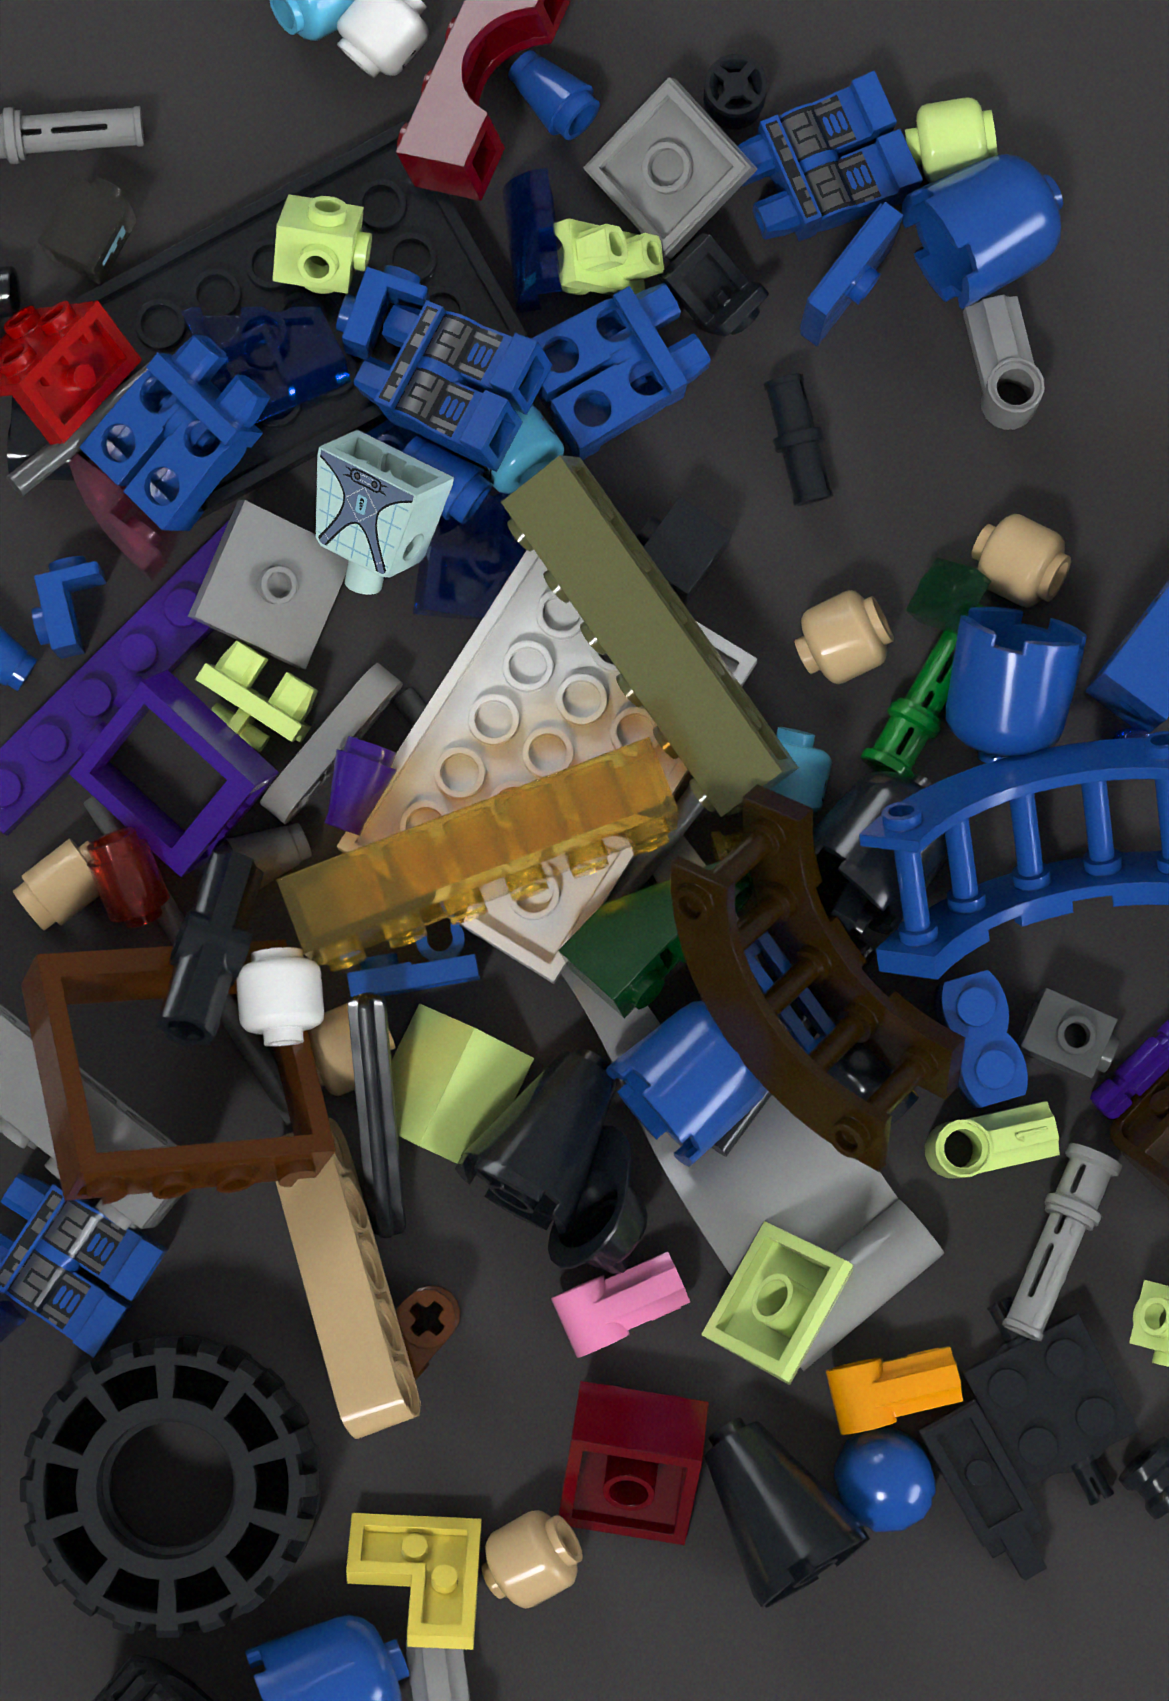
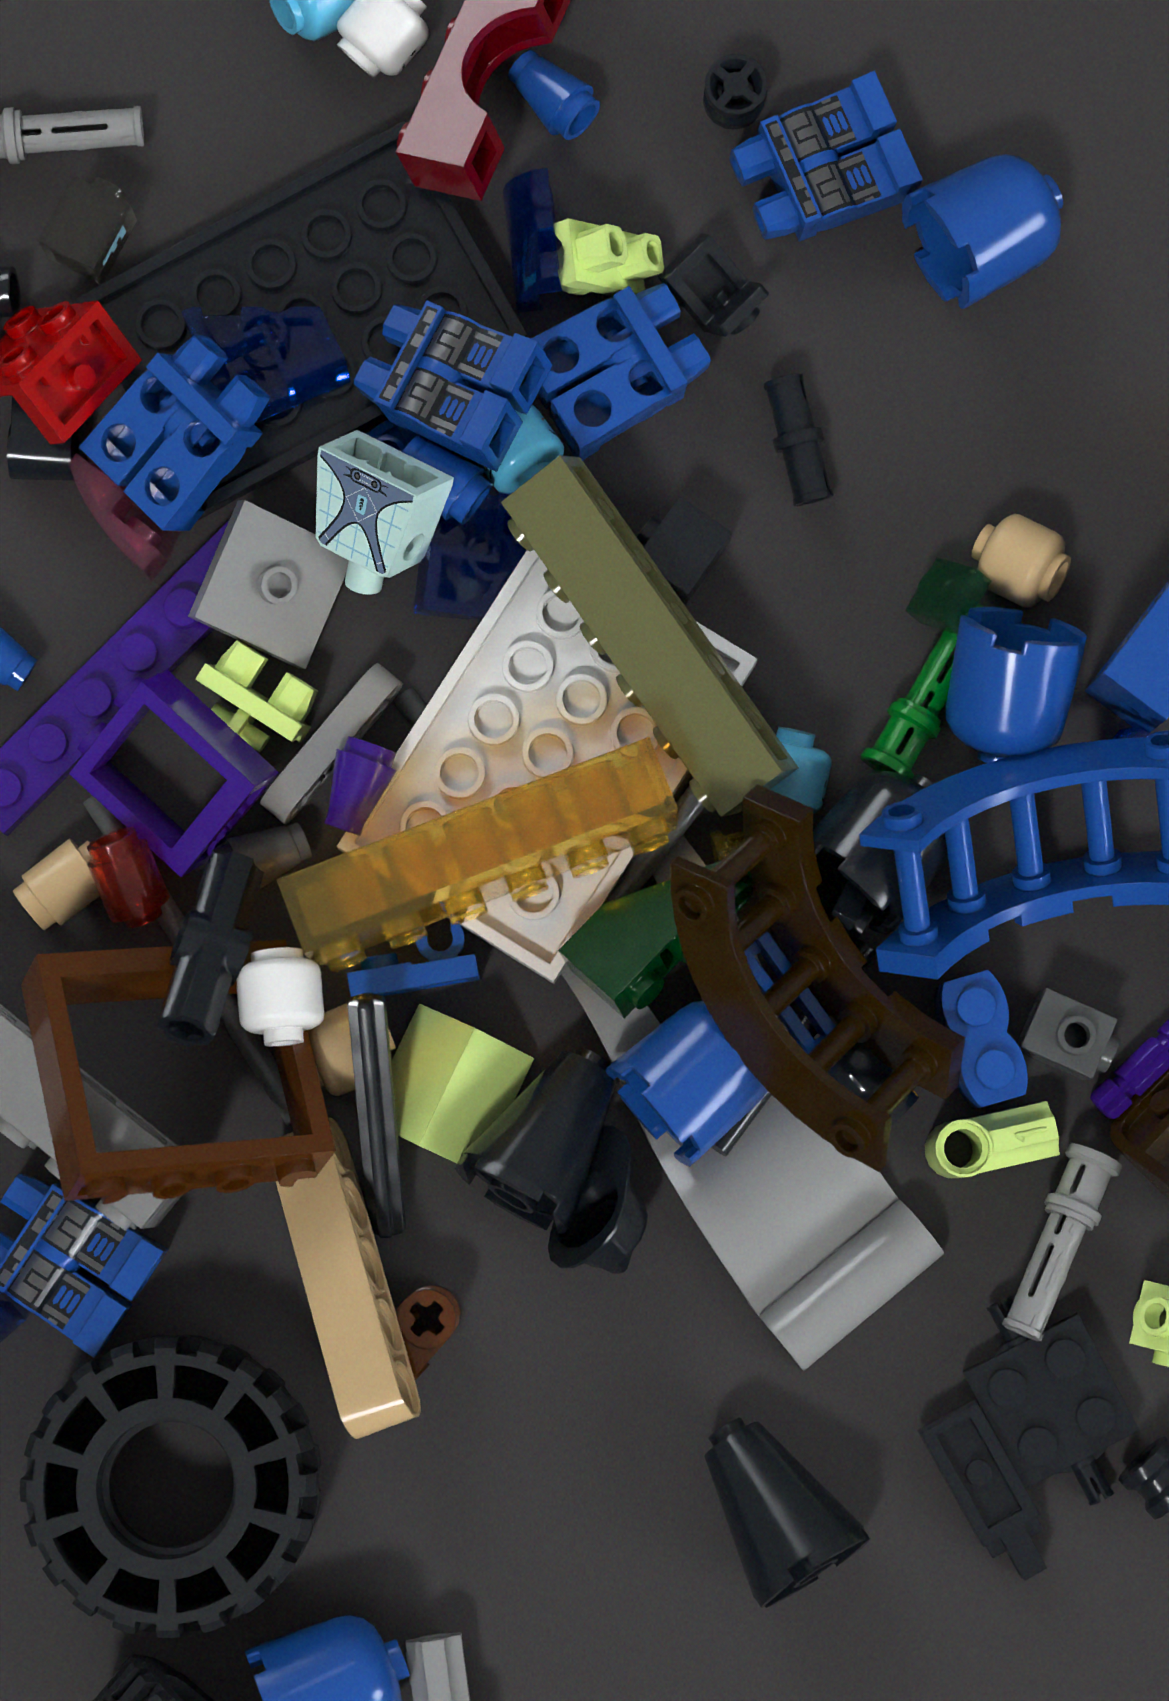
(55, 455): dark grey bar -> none
(56, 617): blue bracket -> none
(320, 244): yellowish green brick -> none
(364, 314): blue bracket -> none
(433, 1558): light yellow plate -> none
(531, 1559): tan head -> none
(607, 1308): bright pink piece -> none
(633, 1462): dark red slope -> none
(670, 167): light grey plate -> none
(778, 1301): yellowish green slope -> none
(844, 637): tan head -> none
(852, 274): blue plate -> none
(877, 1391): light orange piece -> none
(885, 1479): blue hair -> none
(951, 137): yellowish green head -> none
(1003, 357): light grey piece -> none

